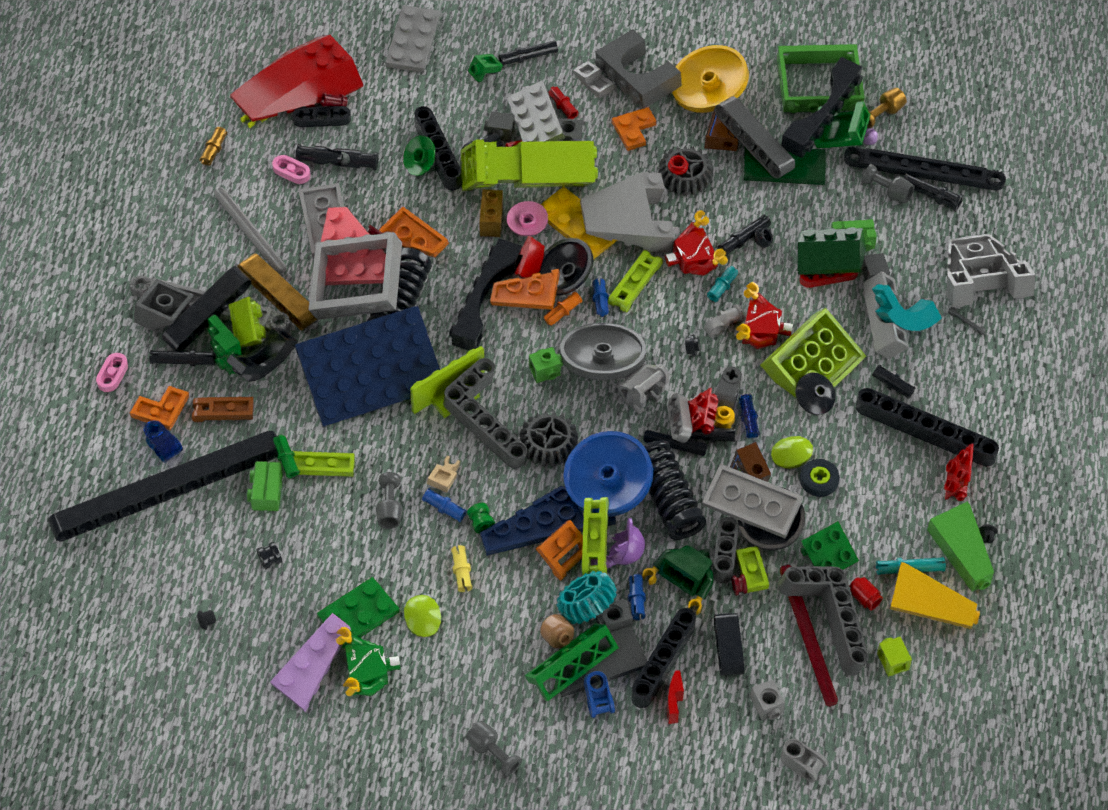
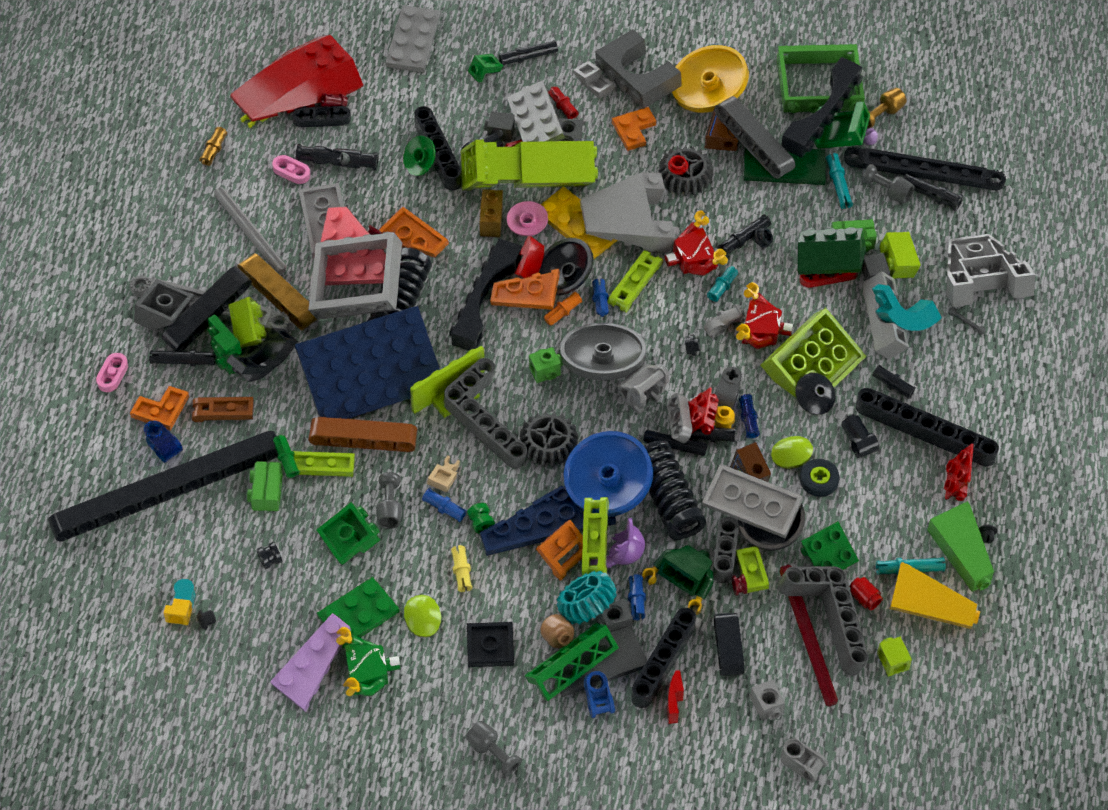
(182, 604): none -> leg
(349, 533): none -> green plate
(363, 434): none -> dark orange beam
(490, 644): none -> black tile
(837, 174): none -> teal pin
(861, 440): none -> black piece
(900, 254): none -> lime brick

